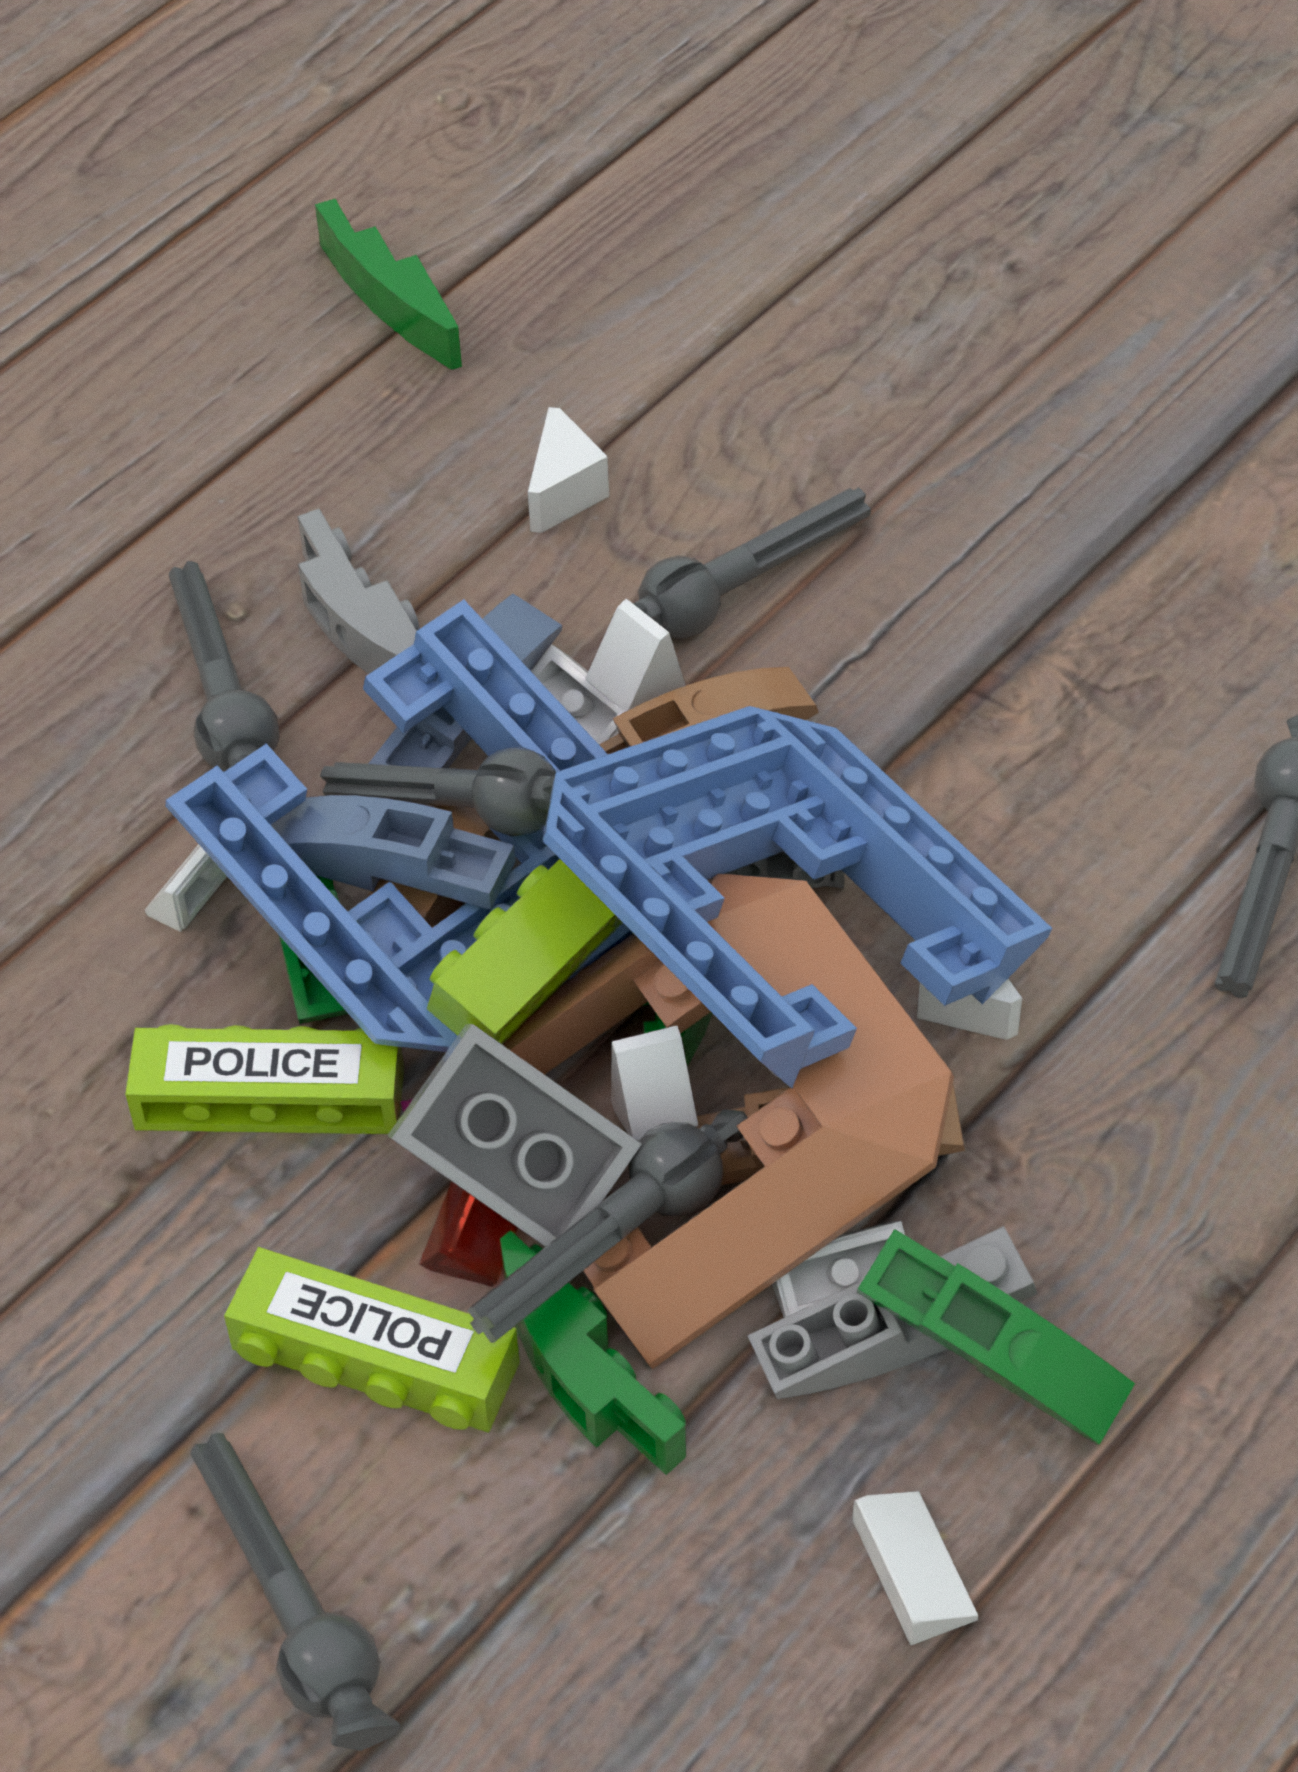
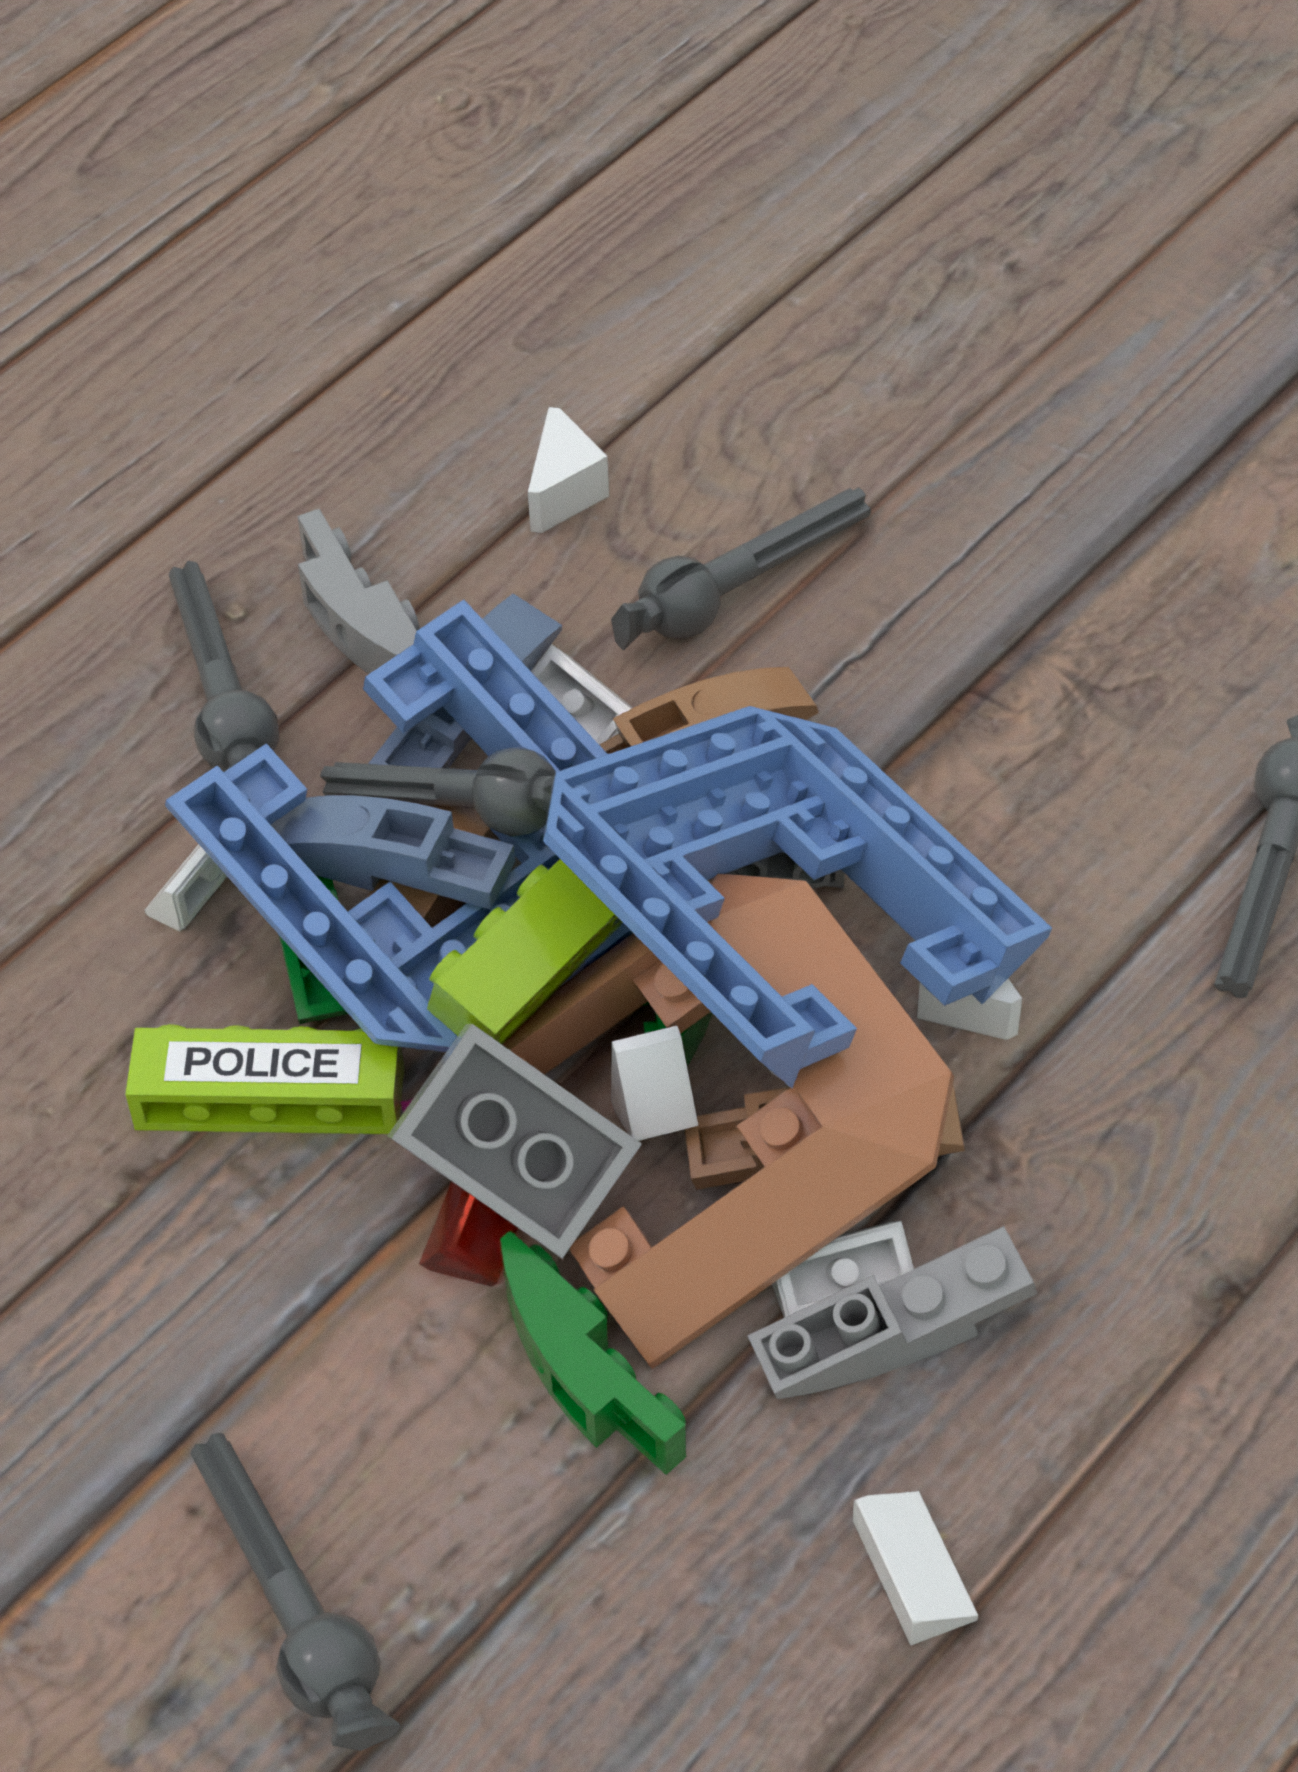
(370, 1340): lime brick -> none
(391, 289): green slope -> none
(634, 660): white slope -> none
(670, 1174): dark grey piece -> none
(997, 1336): green slope -> none

